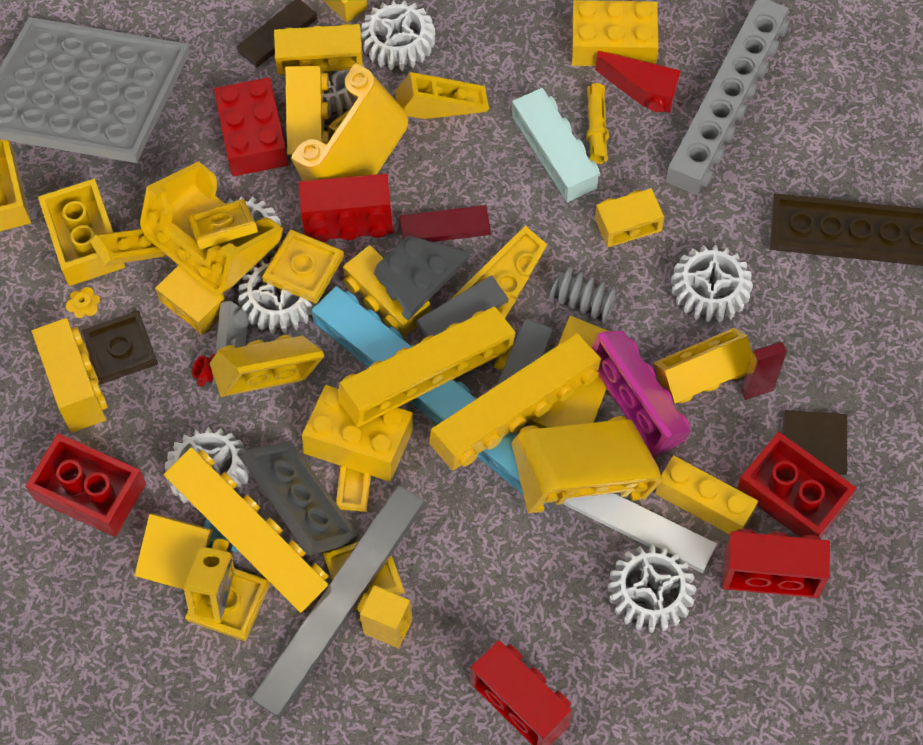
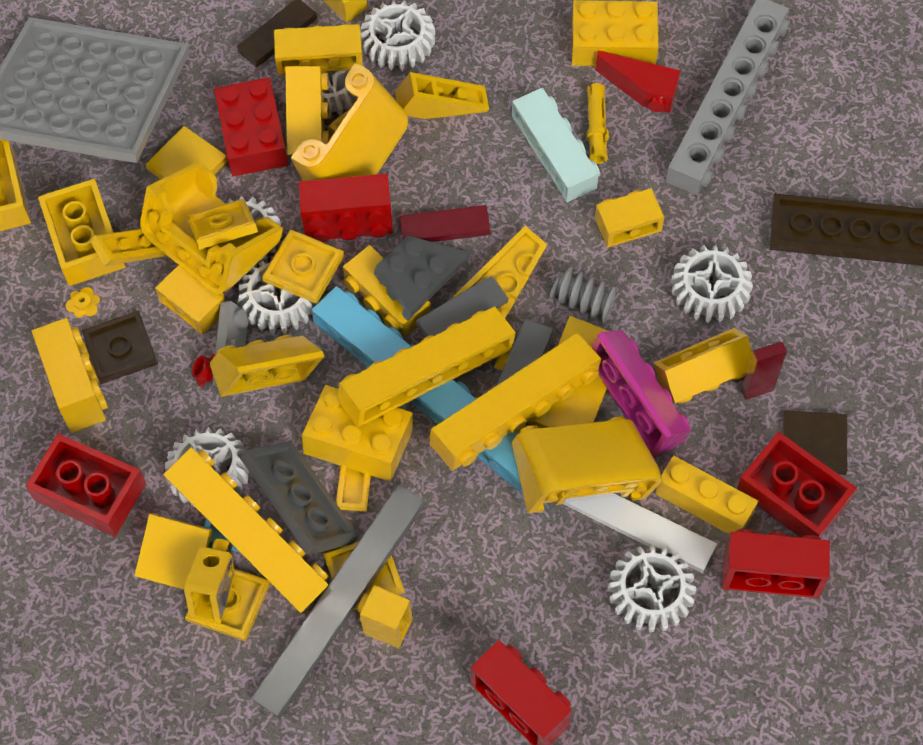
(184, 150): none -> yellow tile

